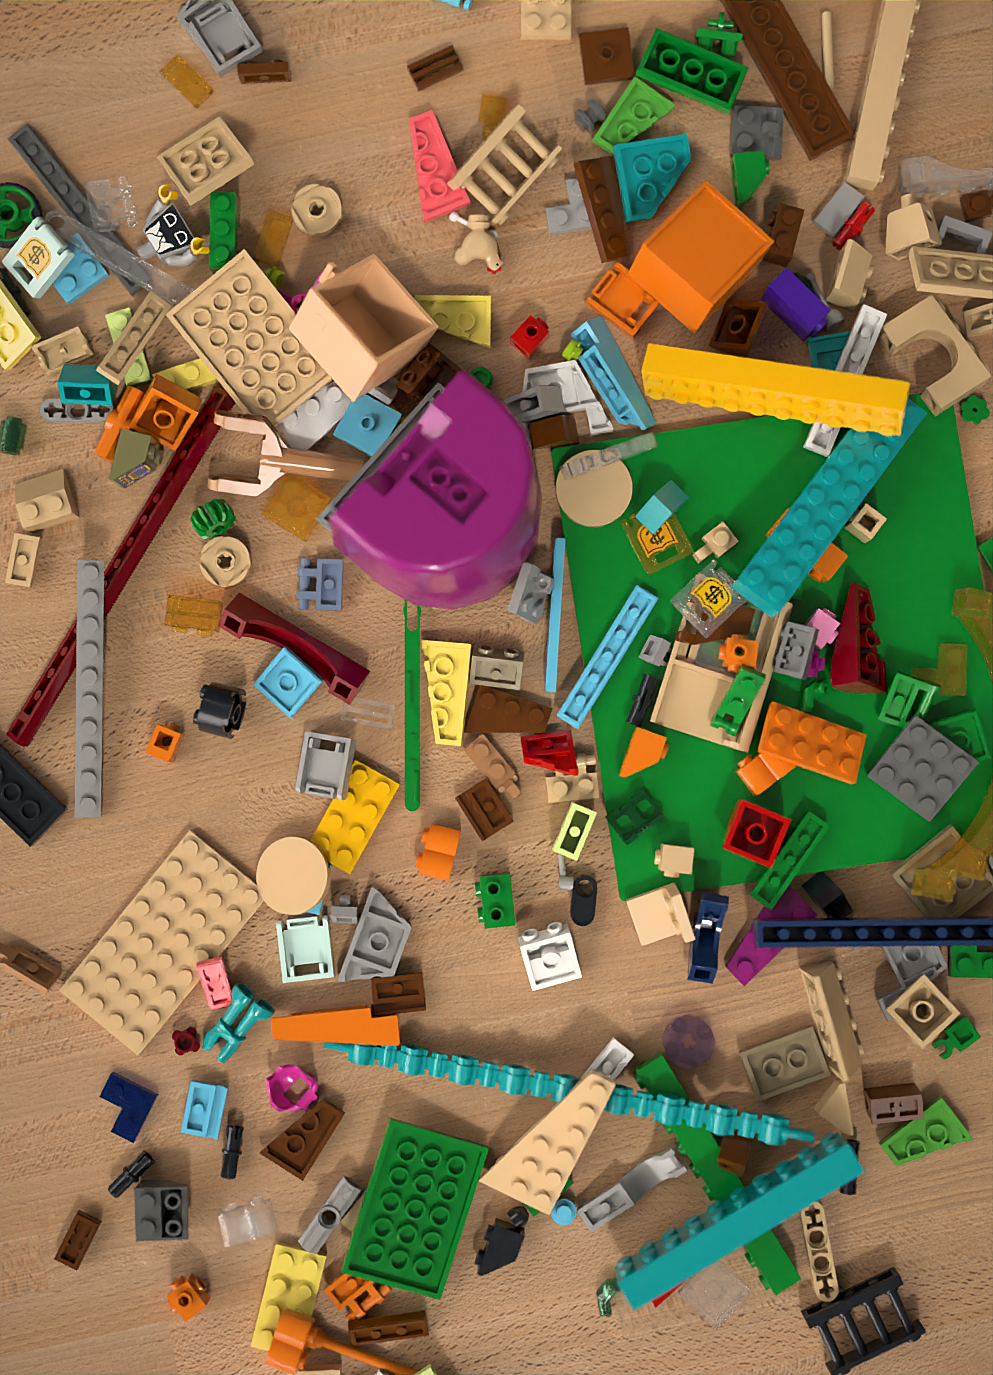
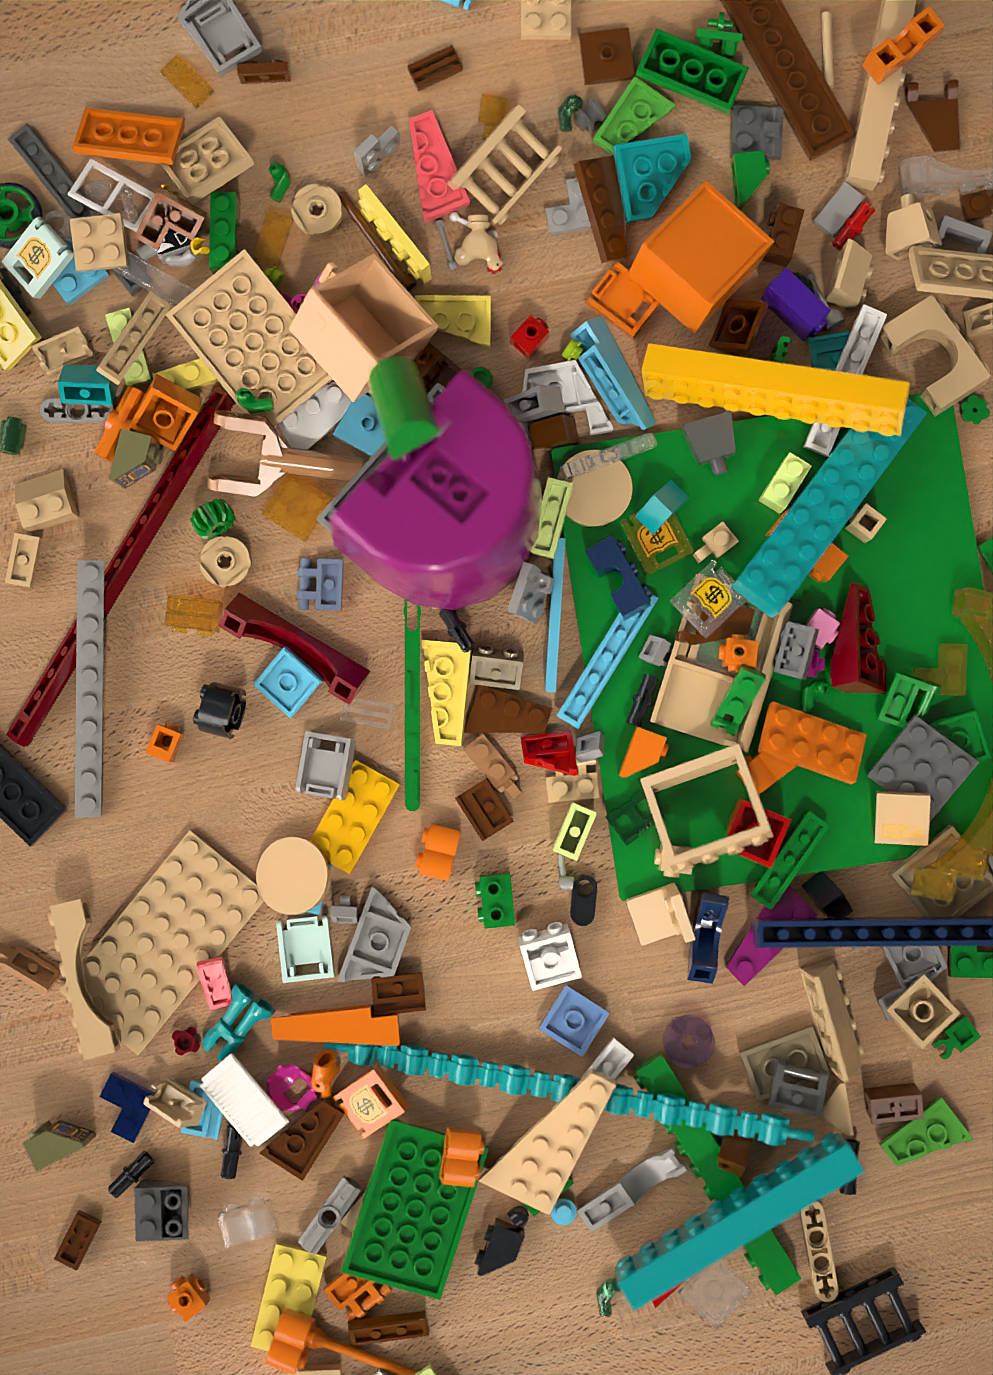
(55, 1141): none -> olive slope
(95, 1030): none -> tan arch
(99, 242): none -> tan plate
(122, 181): none -> white window
(128, 136): none -> orange plate
(169, 212): none -> brick
(176, 1103): none -> tan hinge
(243, 1101): none -> white window
(252, 403): none -> green arm
(281, 180): none -> green arm
(324, 1072): none -> orange piece
(364, 1104): none -> container
(373, 150): none -> light grey plate
(390, 230): none -> light yellow plate
(402, 405): none -> green brick
(405, 279): none -> reddish brown piece
(440, 226): none -> light grey hinge
(457, 629): none -> black axle
(461, 1156): none -> orange brick
(552, 517): none -> yellowish green plate
(570, 104): none -> clear green arm
(574, 1020): none -> medium blue plate
(590, 746): none -> light grey plate
(609, 557): none -> dark blue arch
(694, 769): none -> tan window
(711, 441): none -> dark grey torso
(780, 350): none -> green tile
(785, 483): none -> yellowish green brick
(796, 1097): none -> dark grey plate
(895, 53): none -> orange arch
(902, 818): none -> tan tile
(937, 117): none -> reddish brown flag

